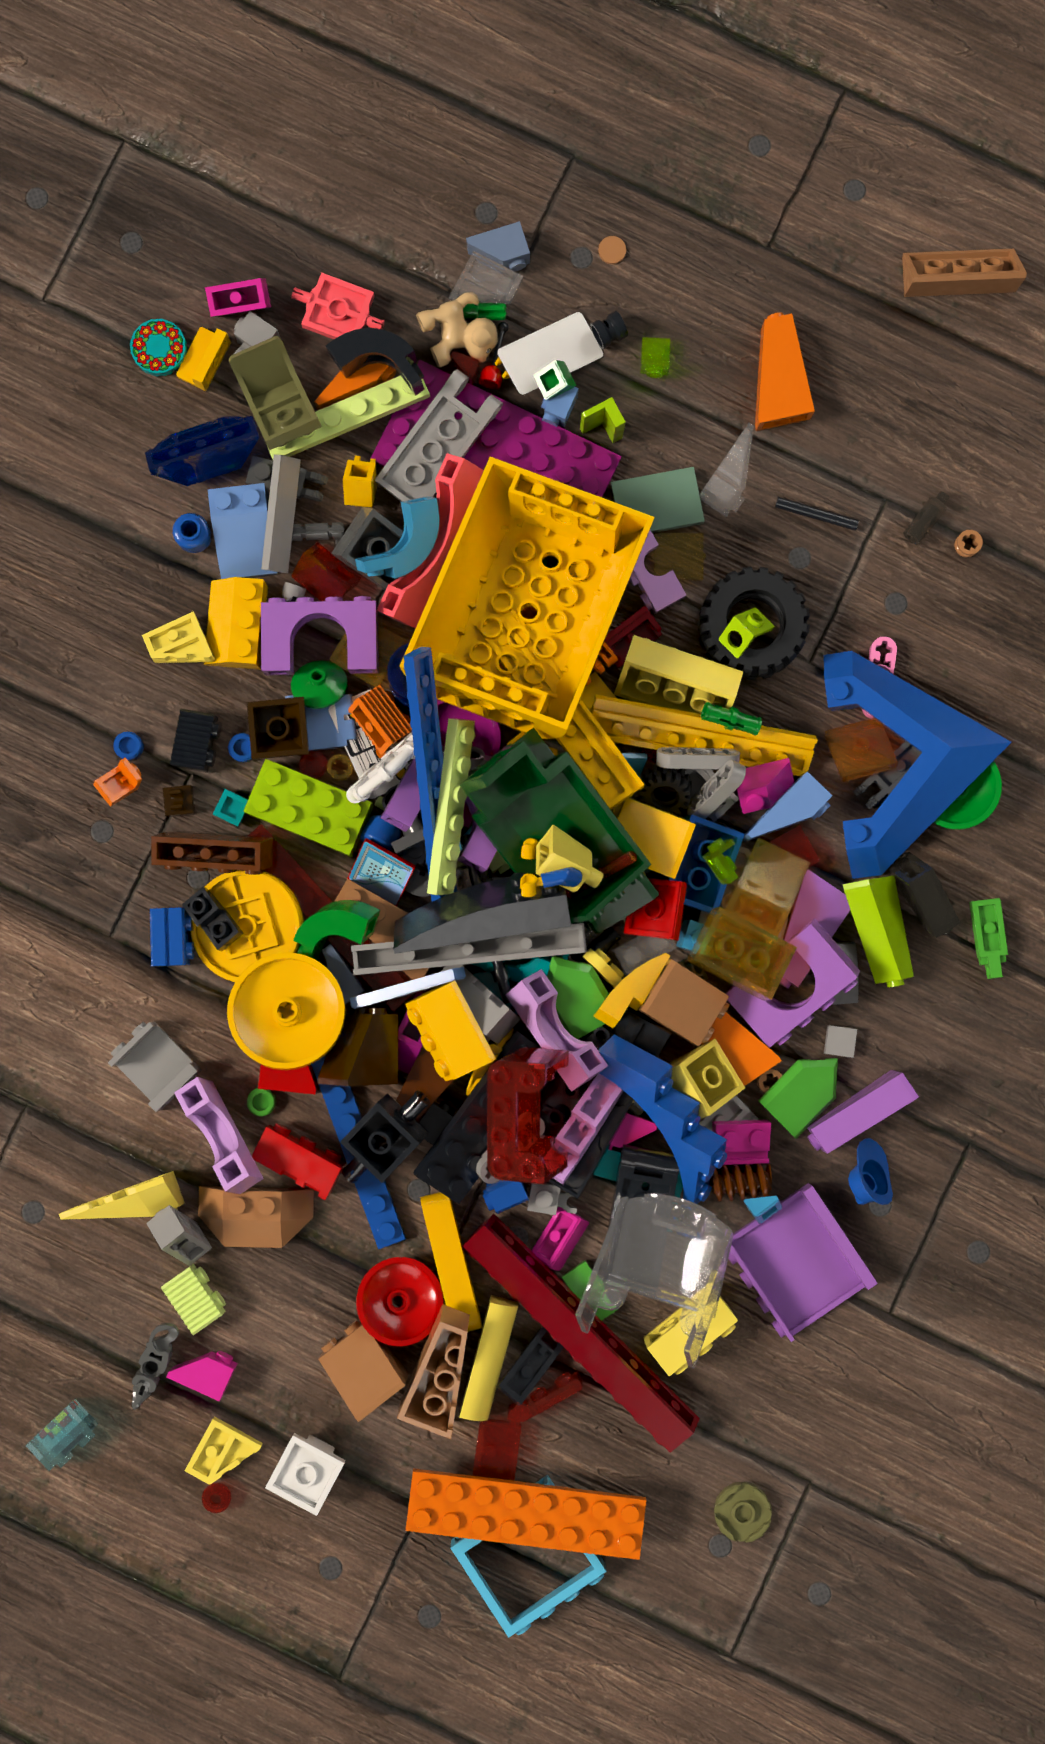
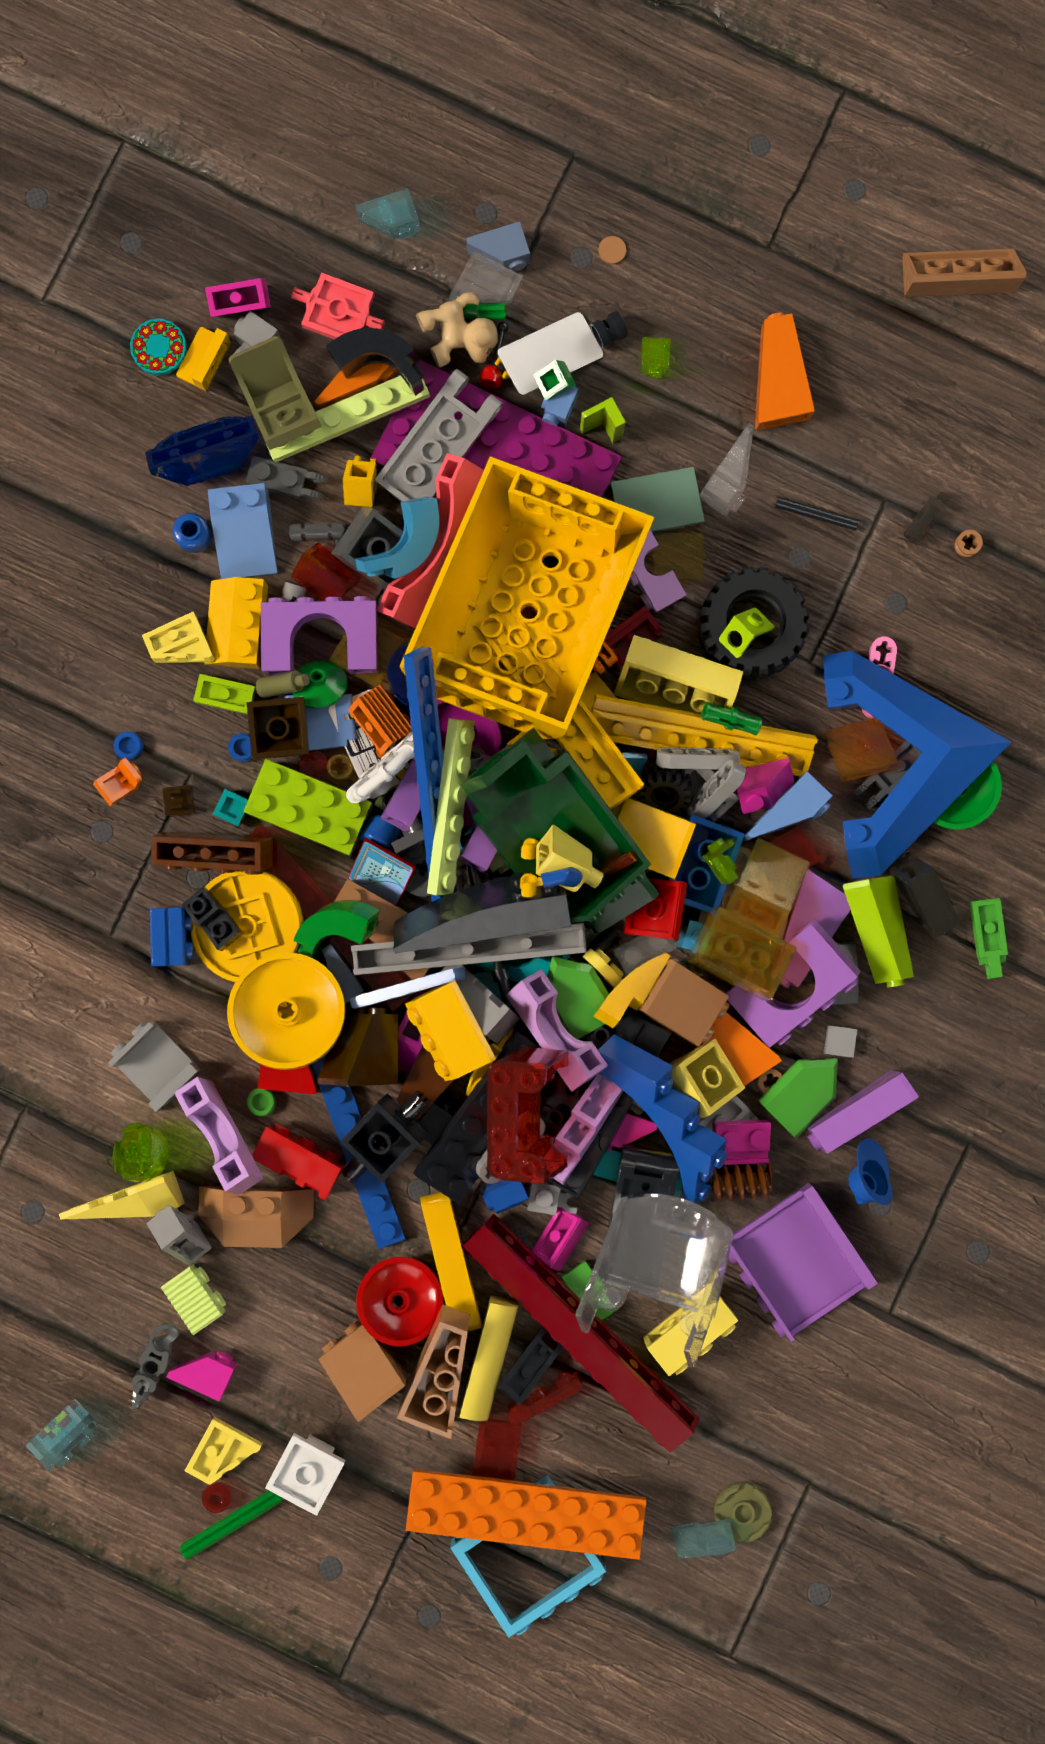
(140, 1153): none -> clear neon green cylinder
(195, 740): black brick -> none
(223, 694): none -> lime plate
(229, 1524): none -> green axle
(280, 513): light grey tile -> none
(281, 684): none -> olive cylinder
(390, 215): none -> clear light blue slope
(466, 365): clear red slope -> none
(703, 1540): none -> clear light blue slope
(763, 1207): dark azure slope -> none

